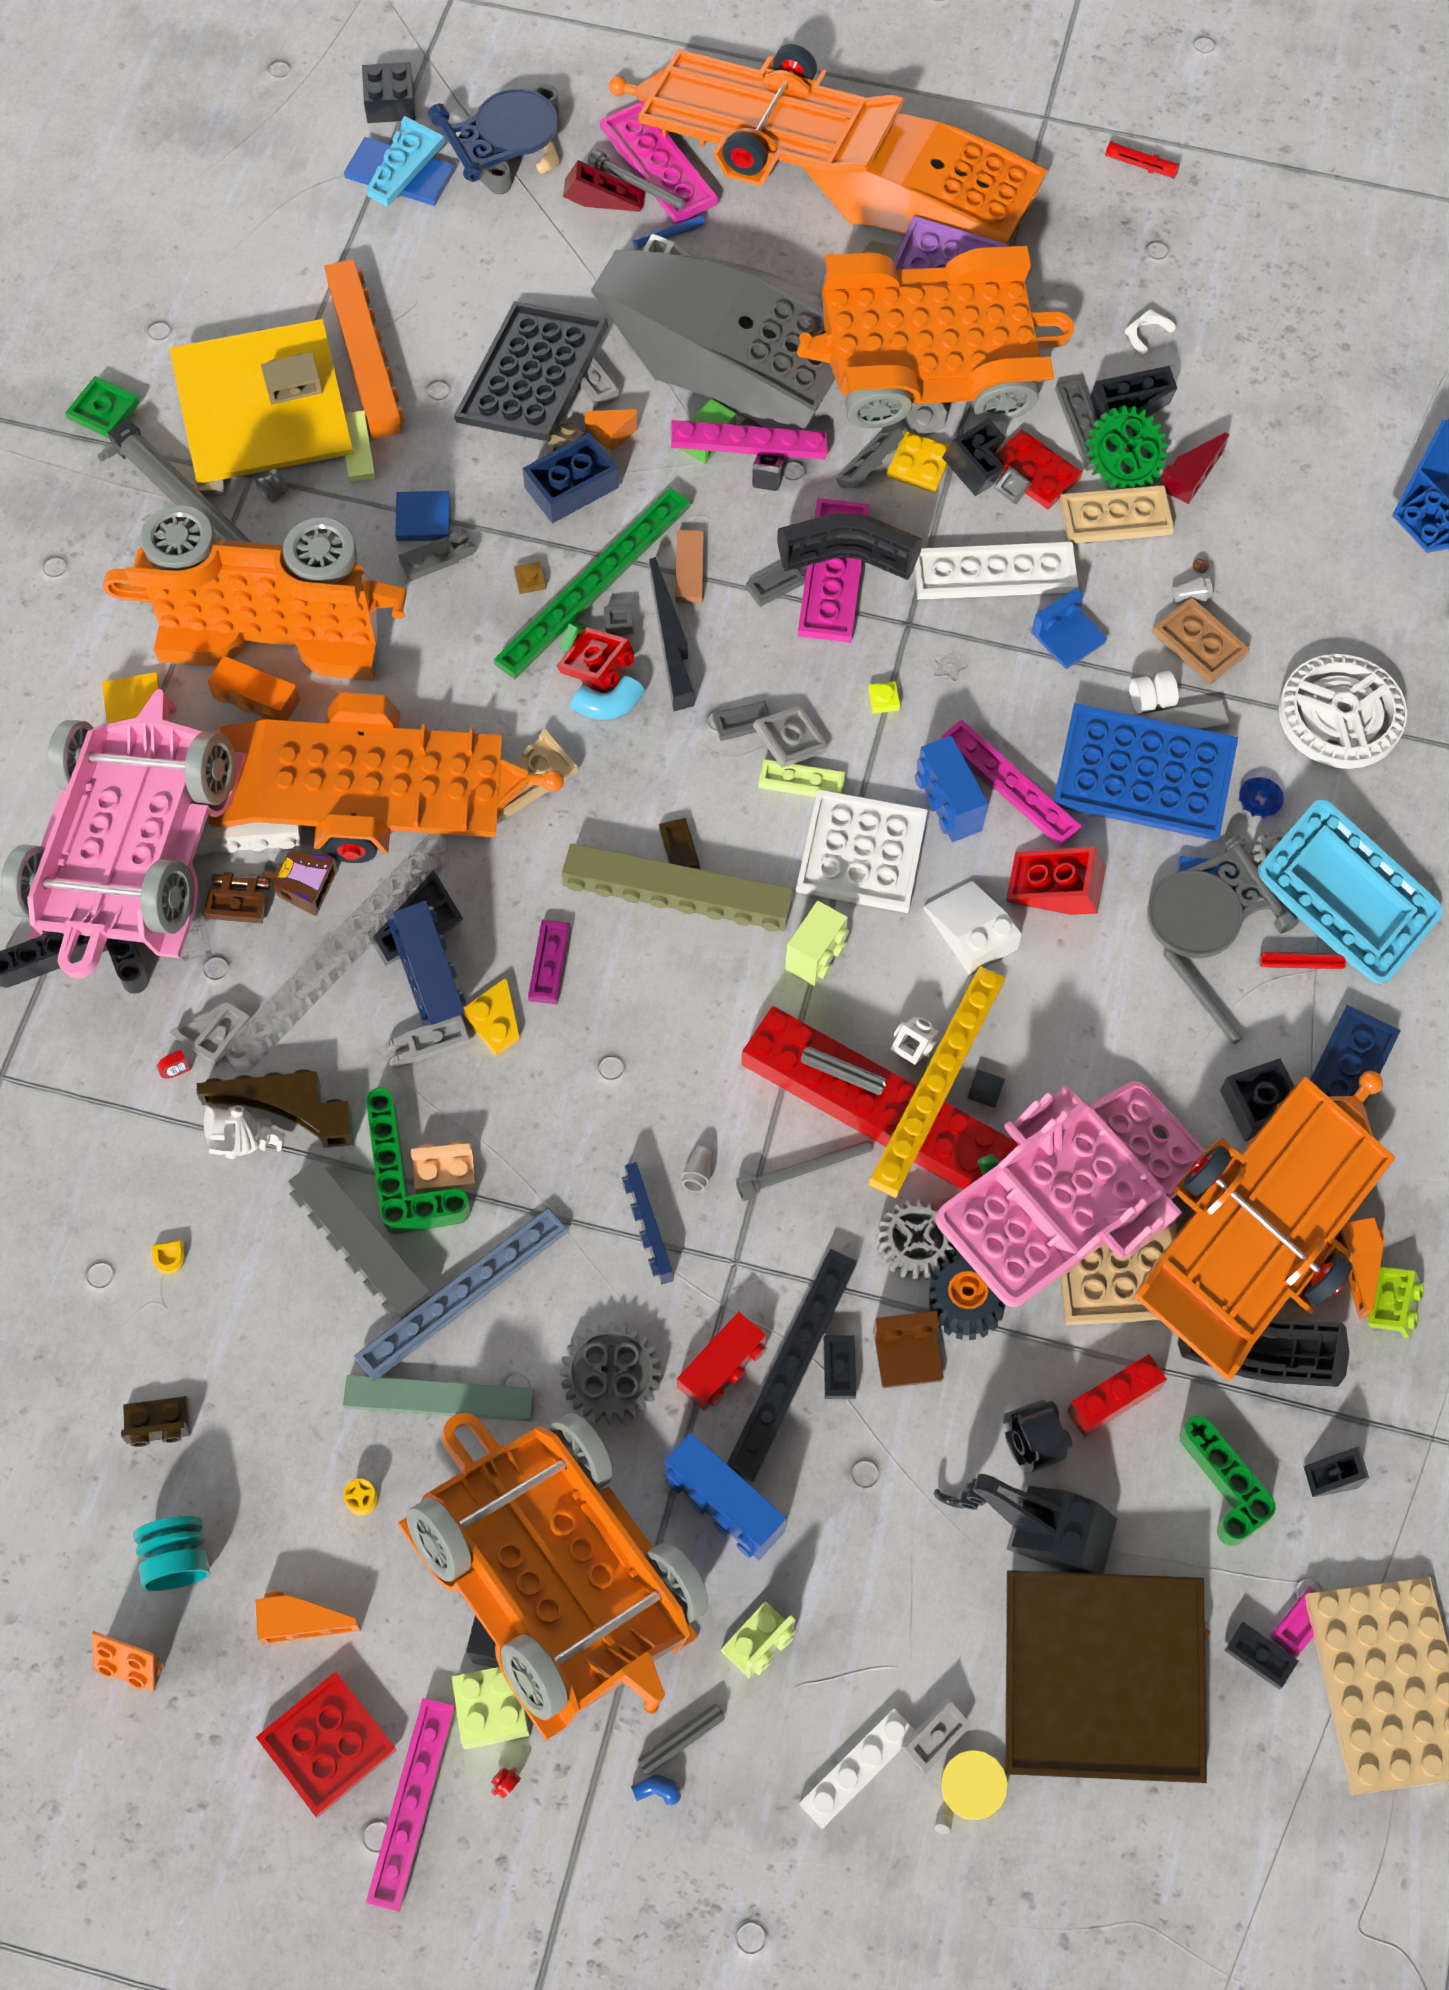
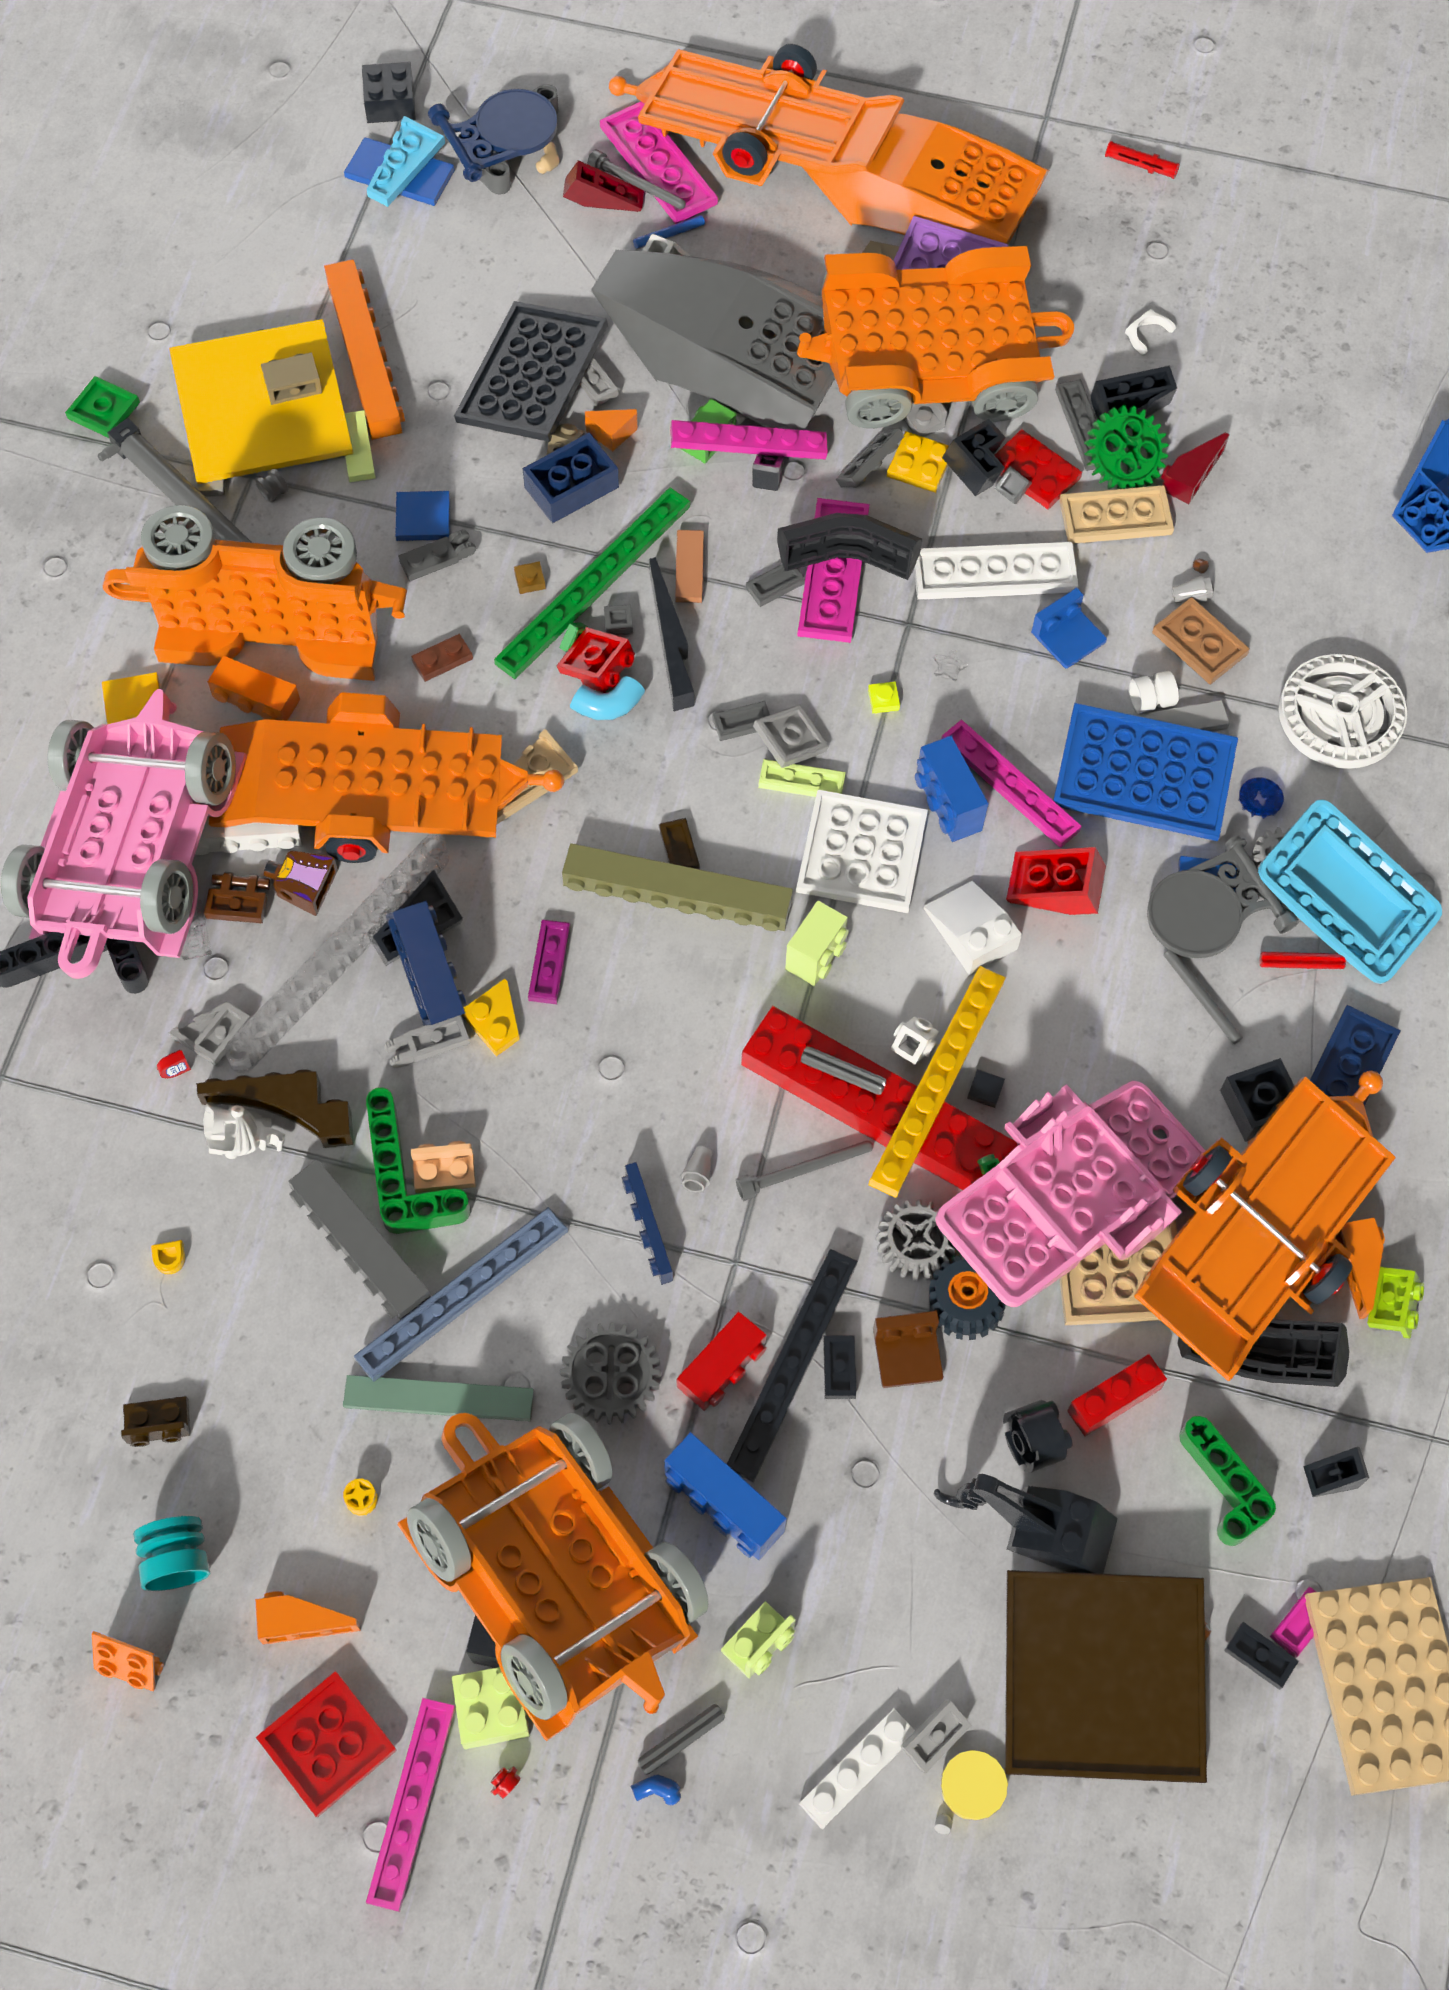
(442, 657): none -> copper plate

